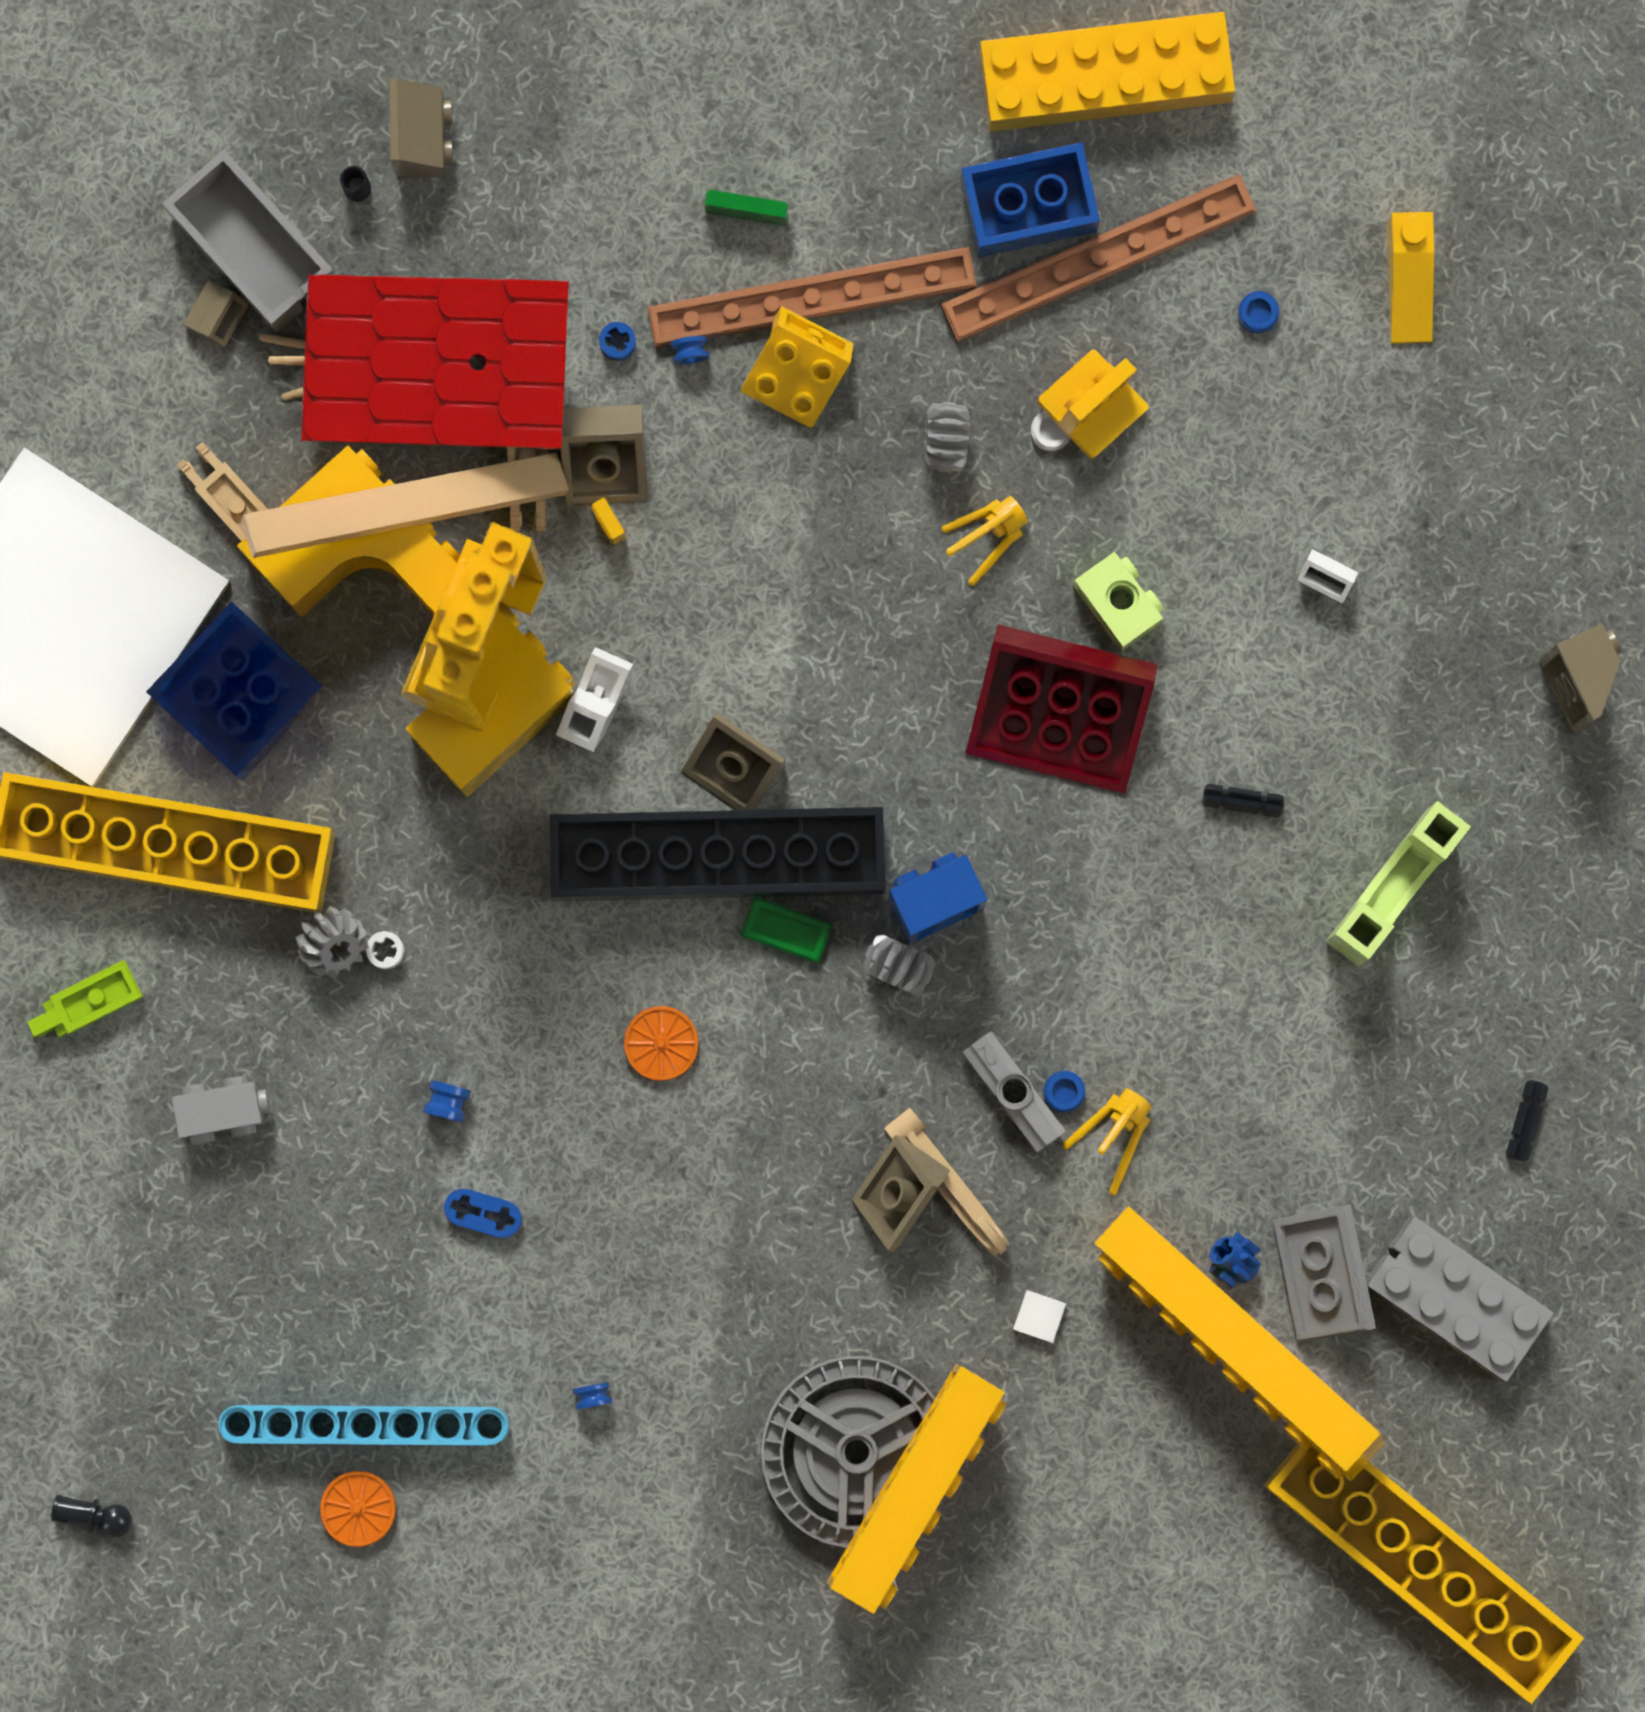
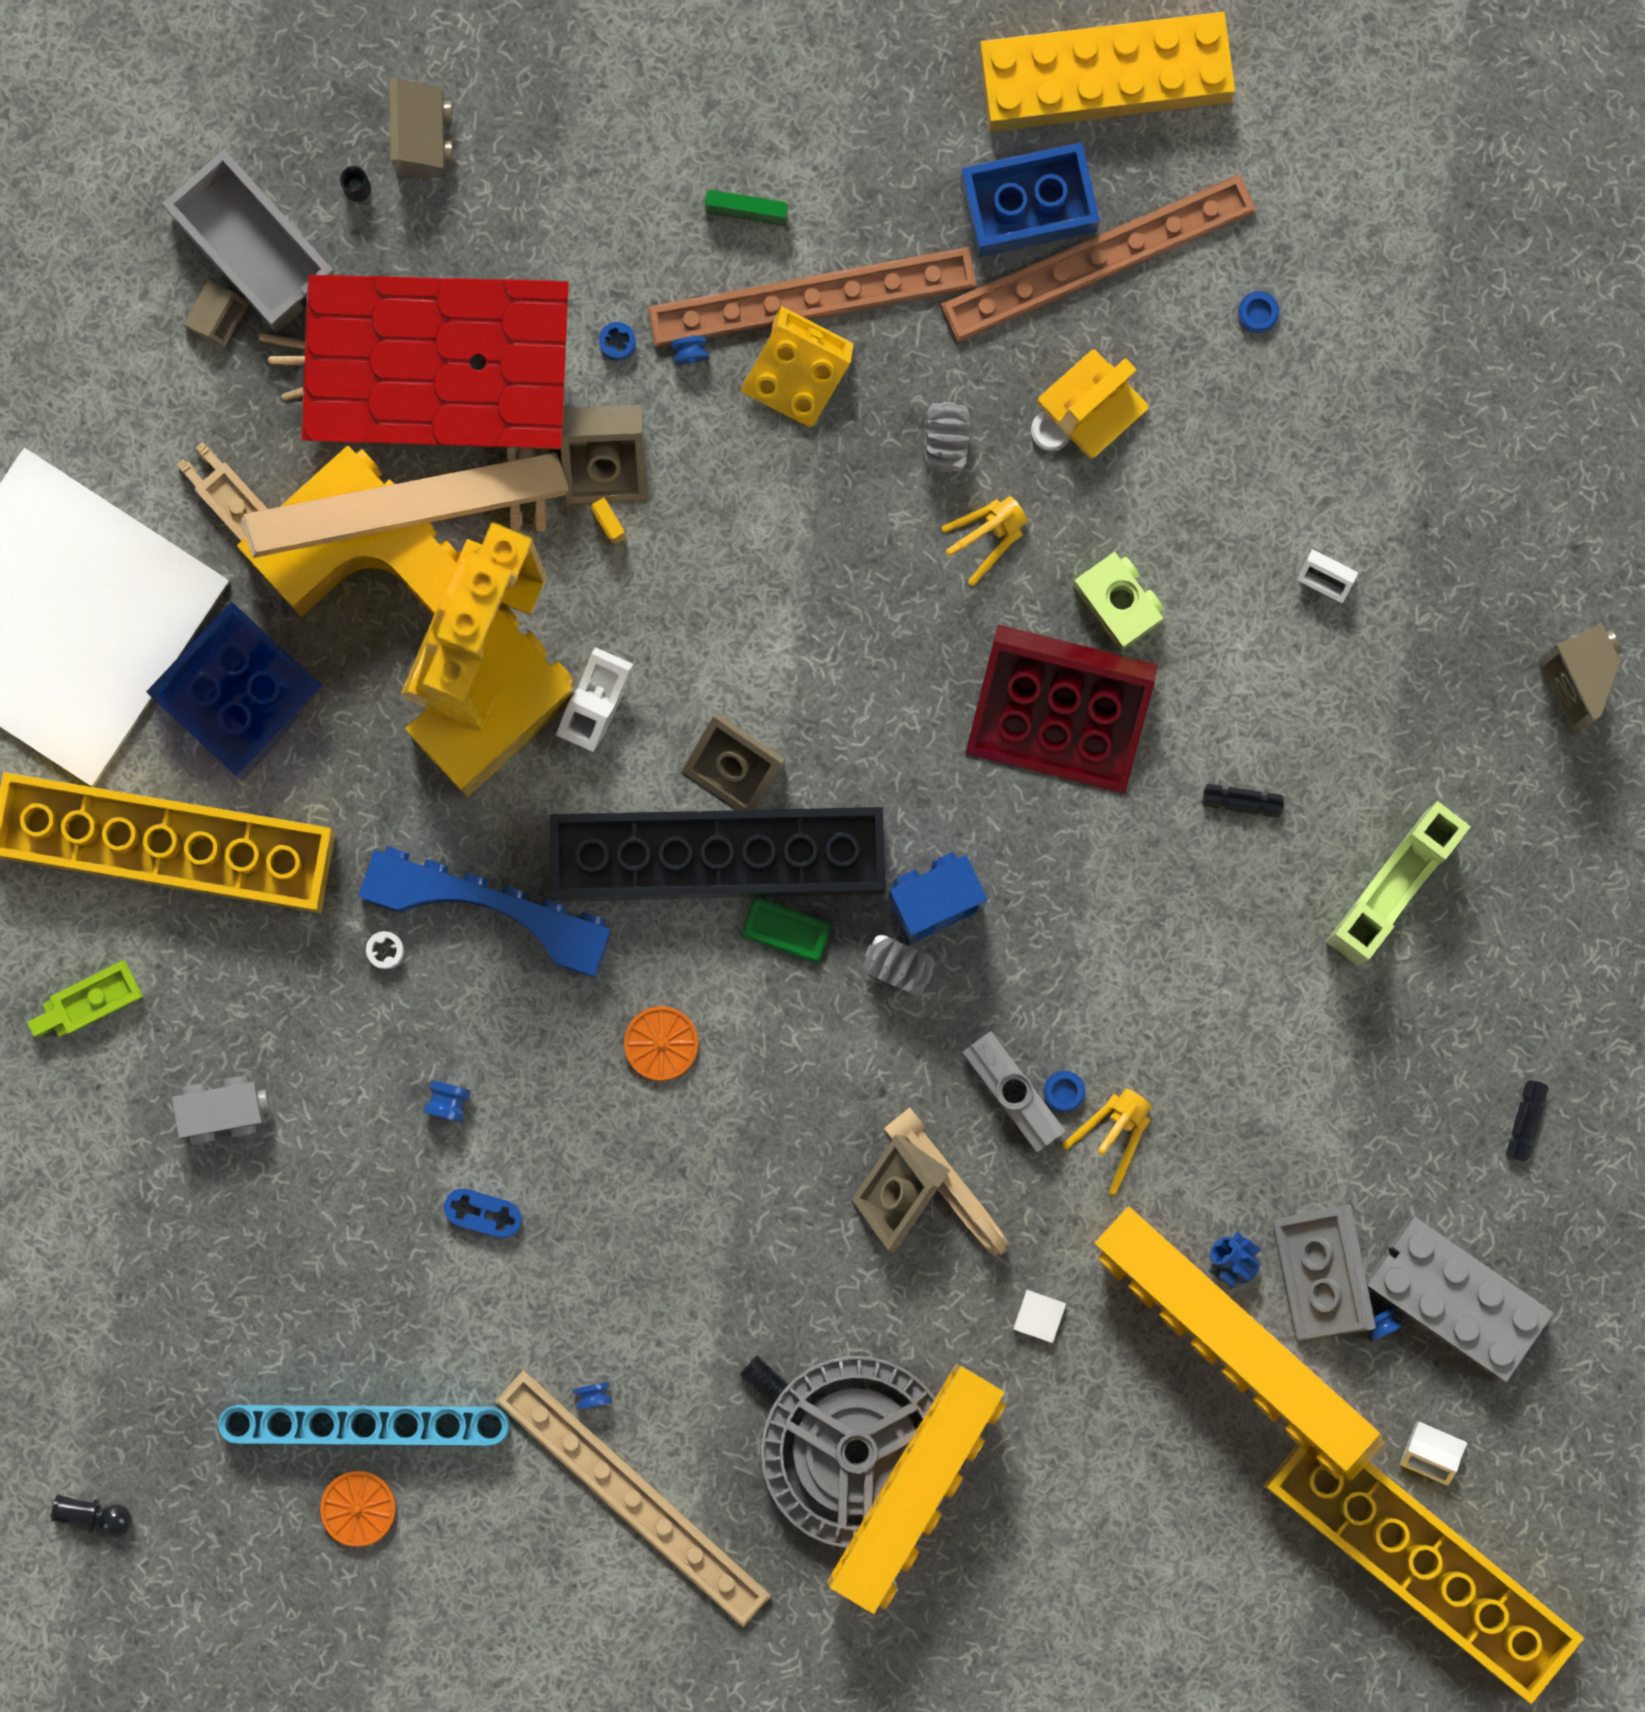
(332, 942): light grey gear -> none
(404, 885): none -> blue arch
(633, 1498): none -> tan tile
(756, 1372): none -> black piece
(1384, 1323): none -> blue bush
(1411, 276): yellow slope -> none
(1433, 1453): none -> white piece

